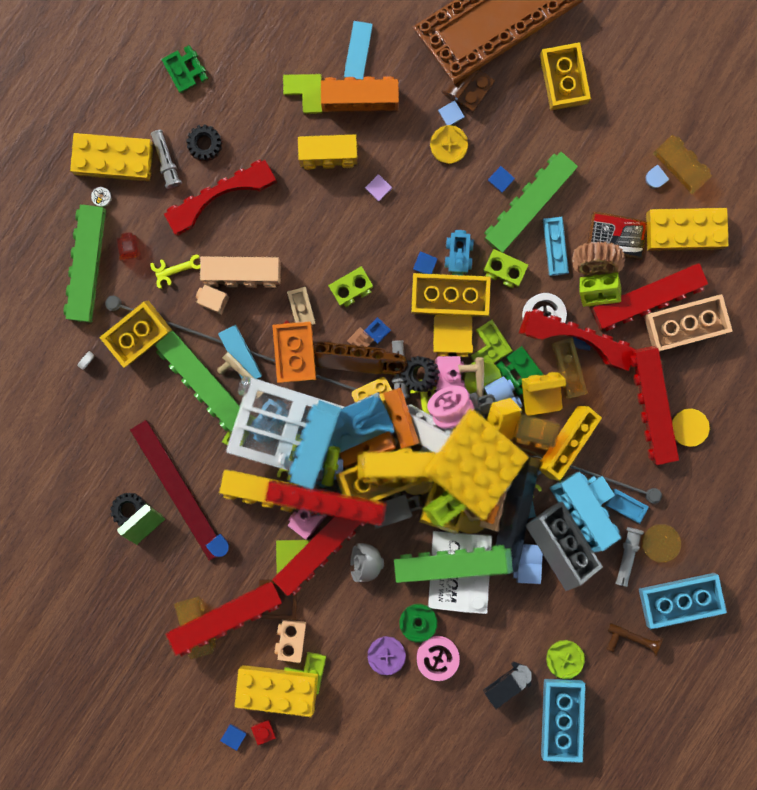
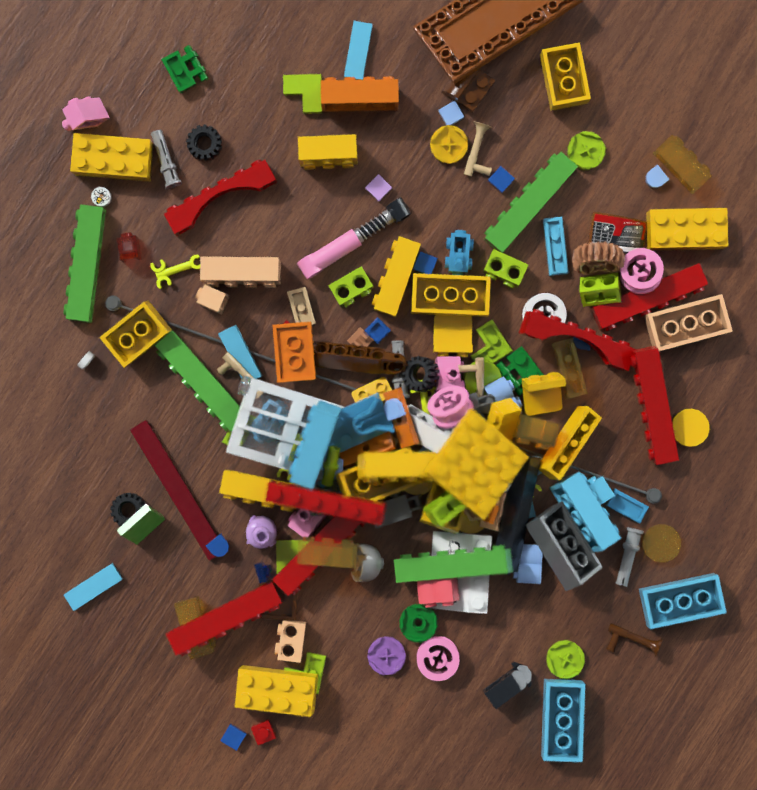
(84, 113): none -> bright pink brick
(93, 586): none -> medium azure tile
(261, 532): none -> lavender piece
(263, 571): none -> clear blue plate
(327, 553): none -> clear yellow brick
(349, 241): none -> piece
(393, 409): none -> light blue tile
(396, 277): none -> yellow brick
(438, 591): none -> coral brick
(471, 163): none -> tan piece
(586, 150): none -> lime tile
(645, 259): none -> bright pink wheel

